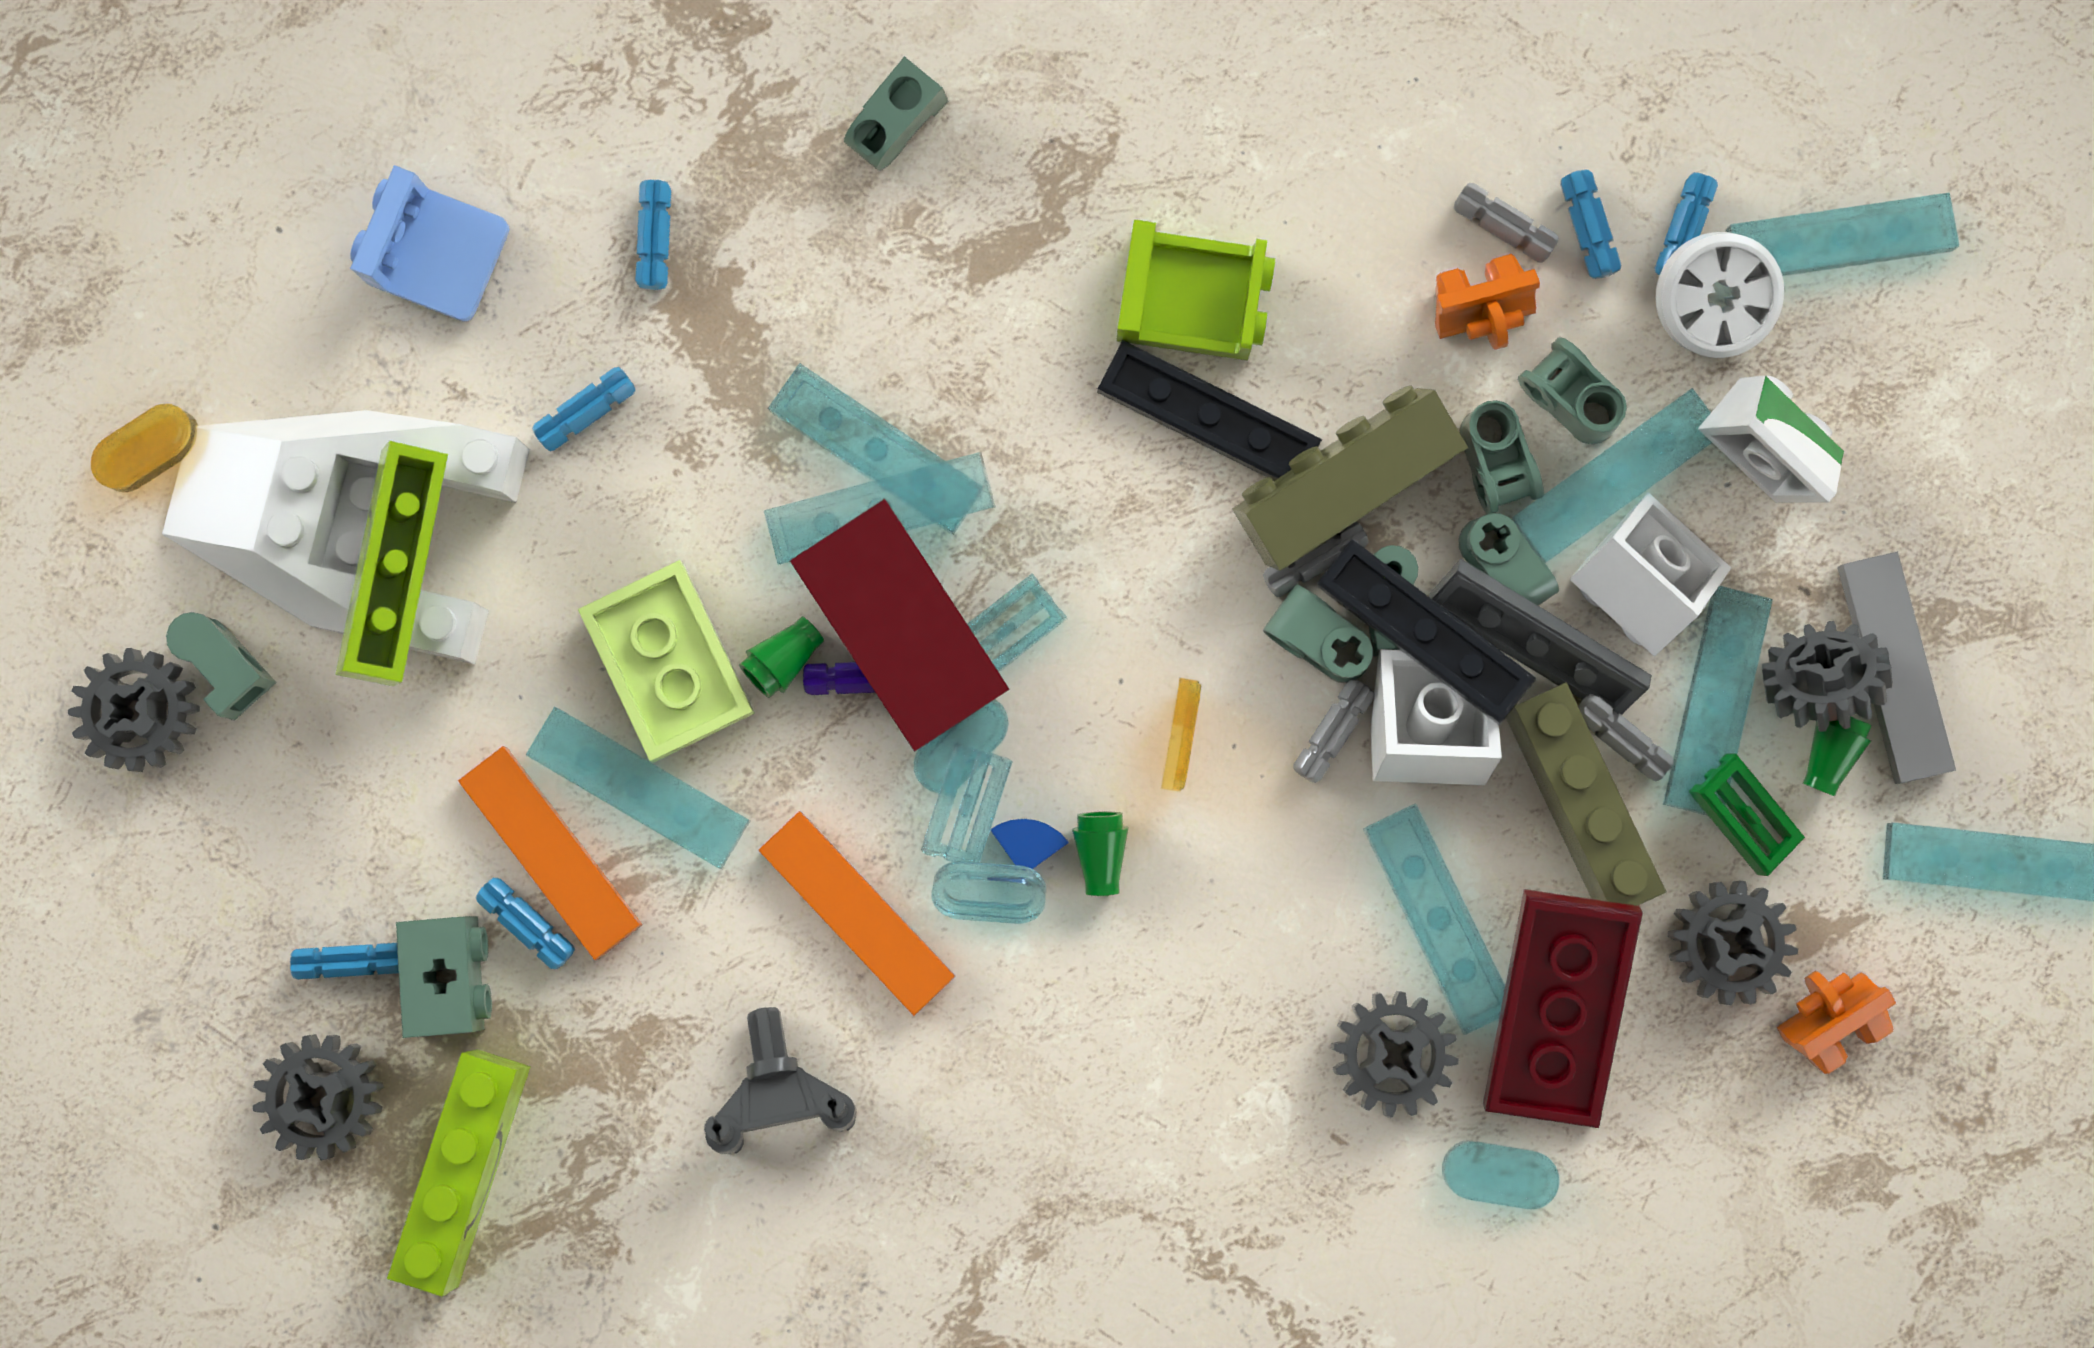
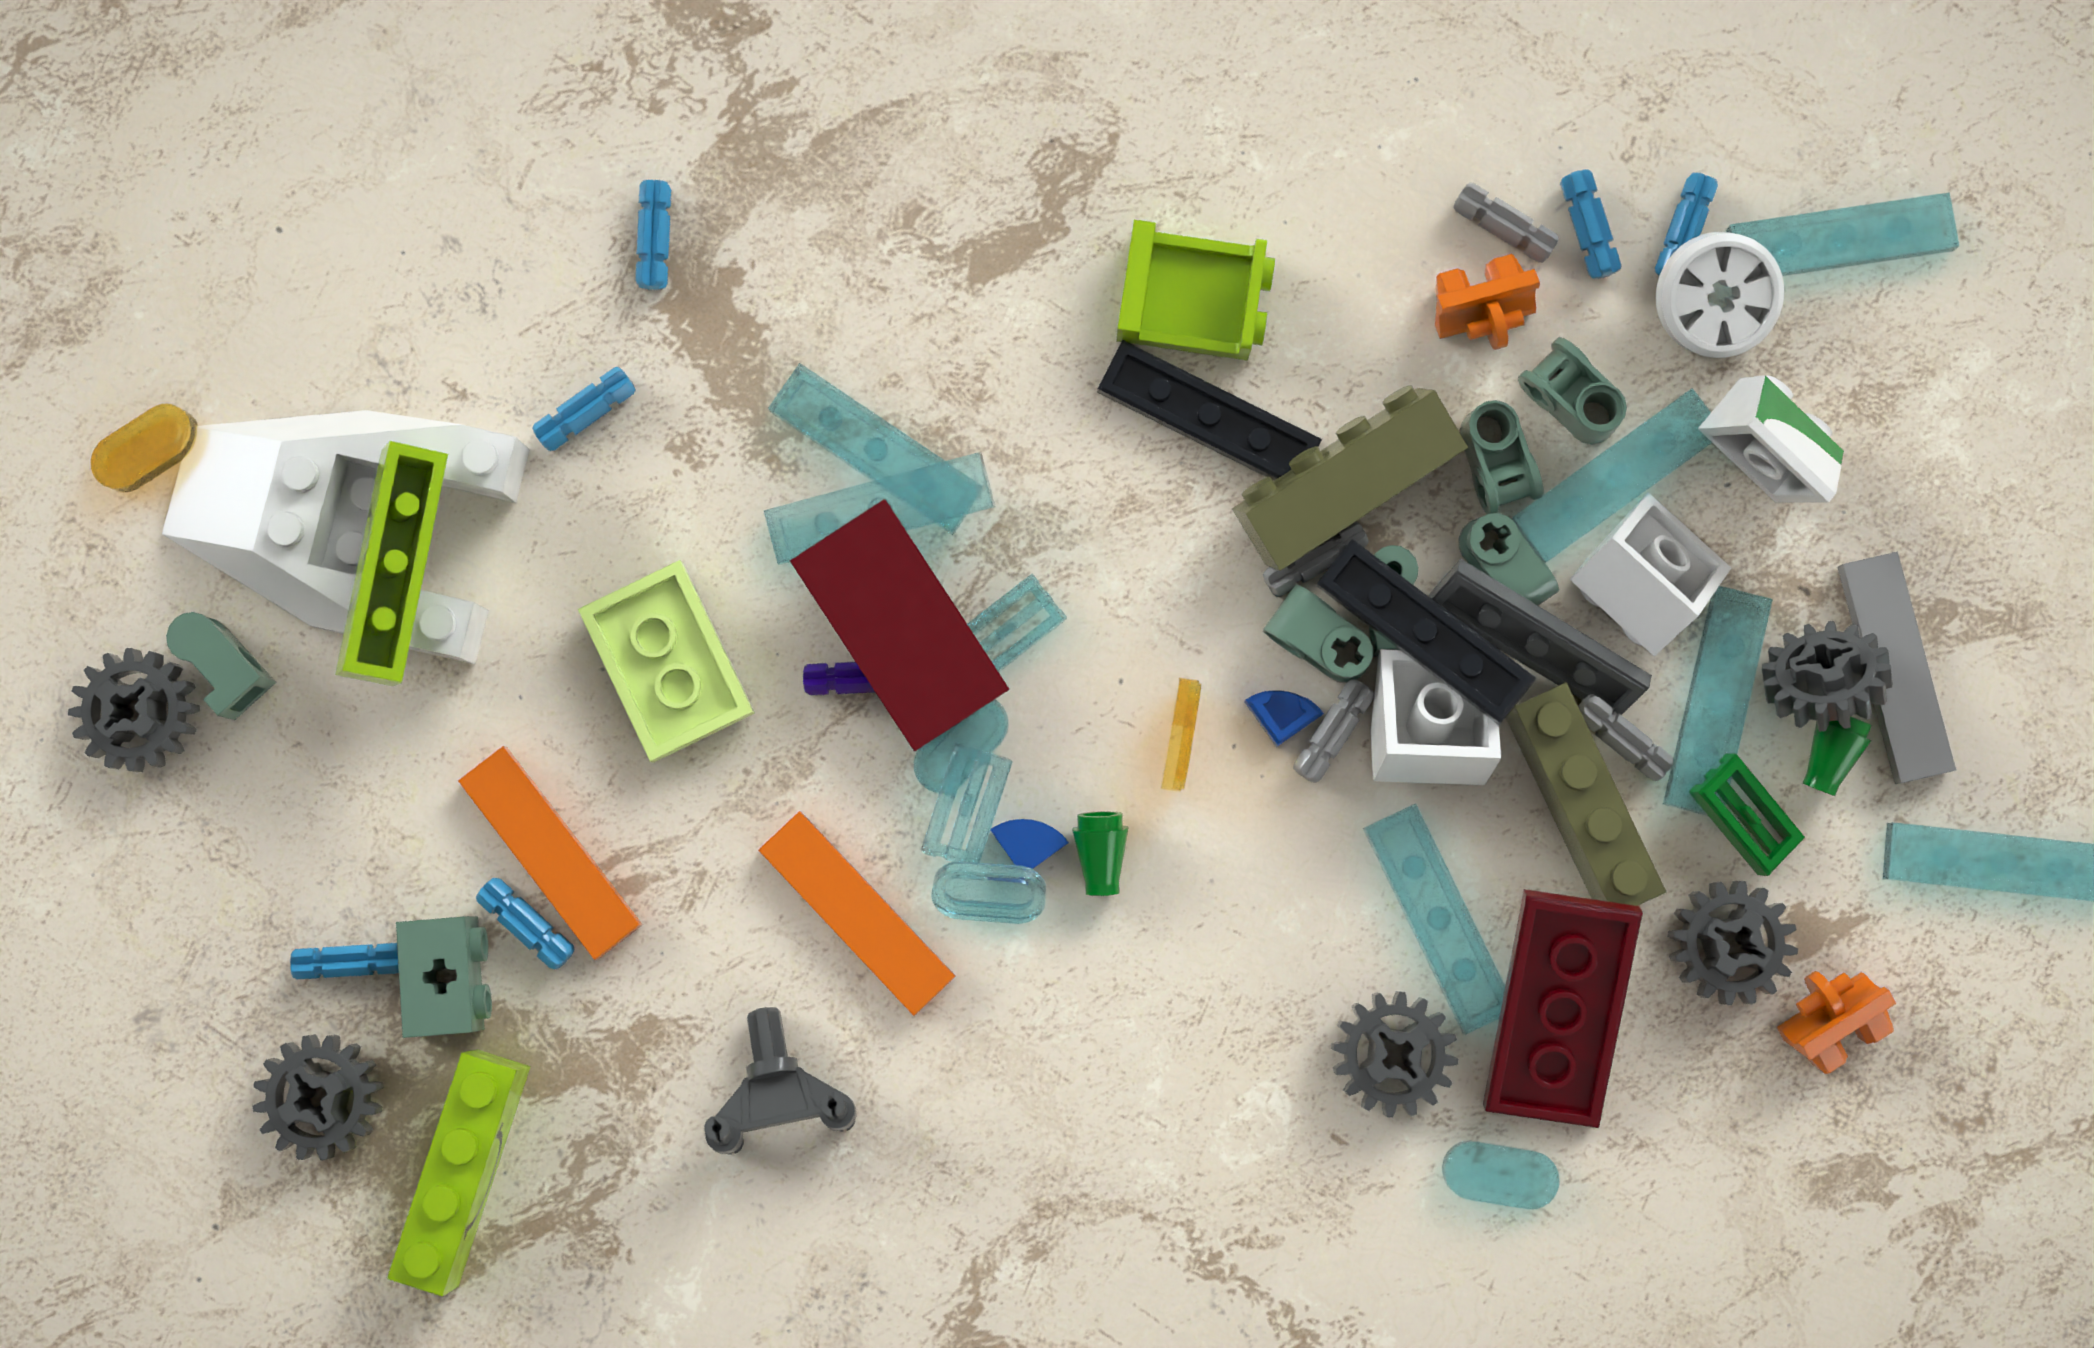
(428, 246): light blue bracket -> none
(638, 787): clear light blue tile -> none
(780, 658): green cone -> none
(894, 114): sand green leg -> none
(1282, 713): none -> blue tile

